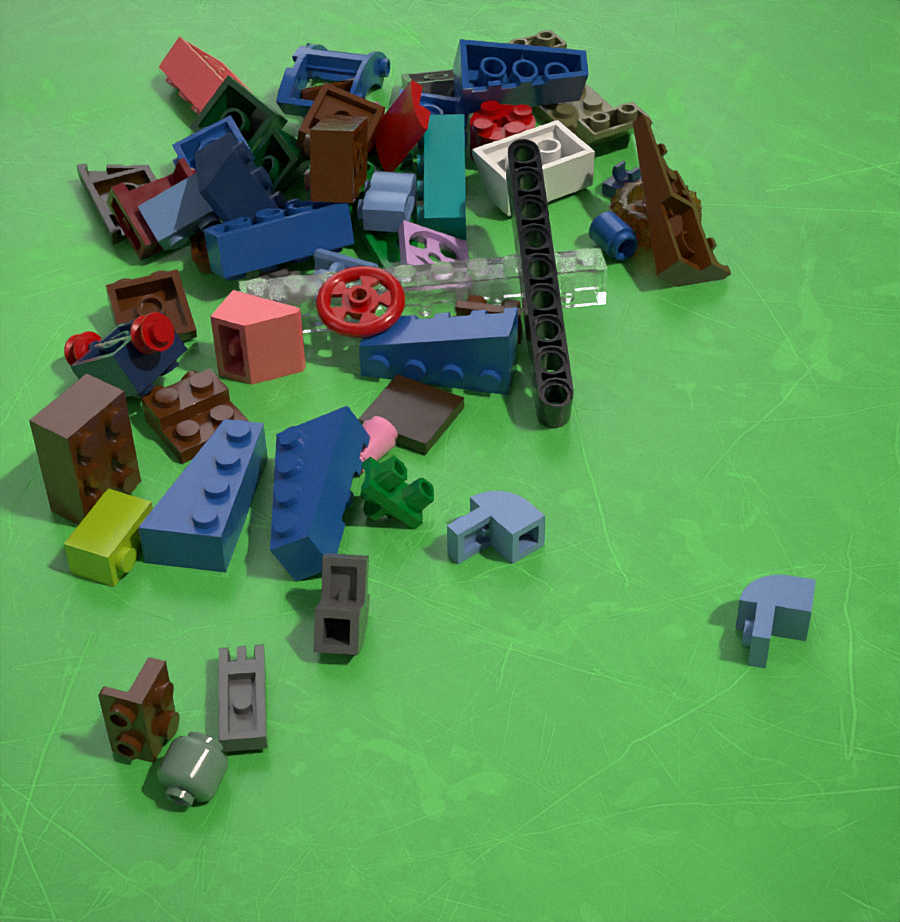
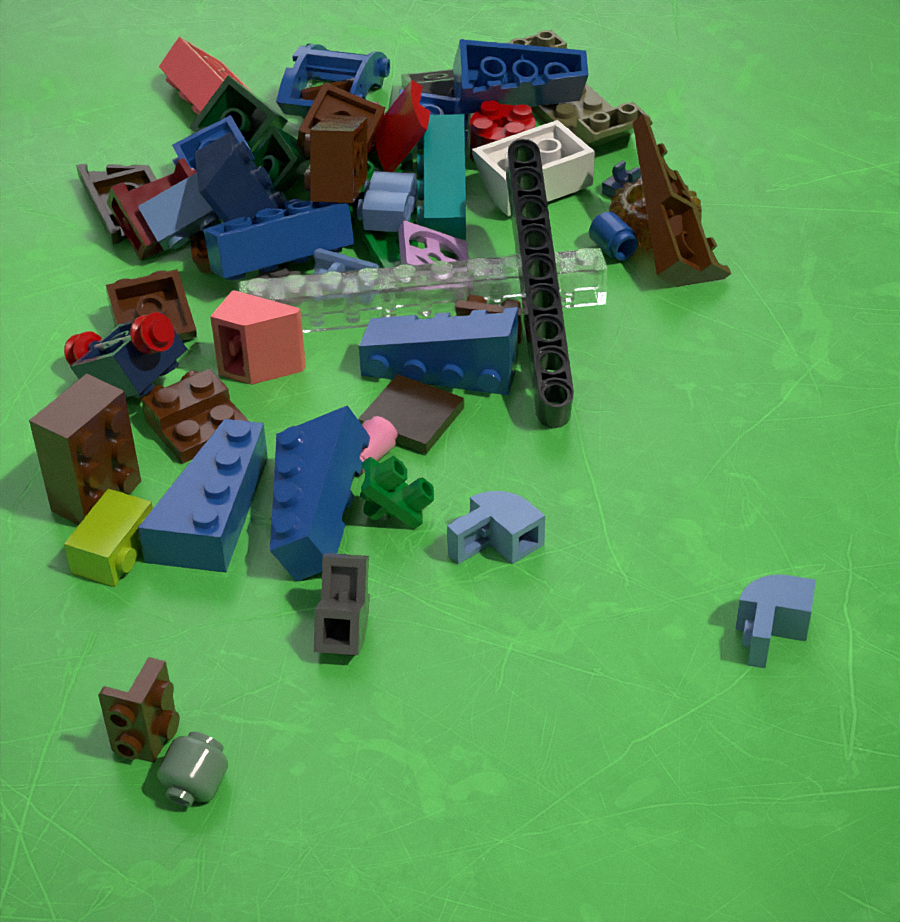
(242, 700): dark grey hinge -> none
(360, 302): red plate -> none

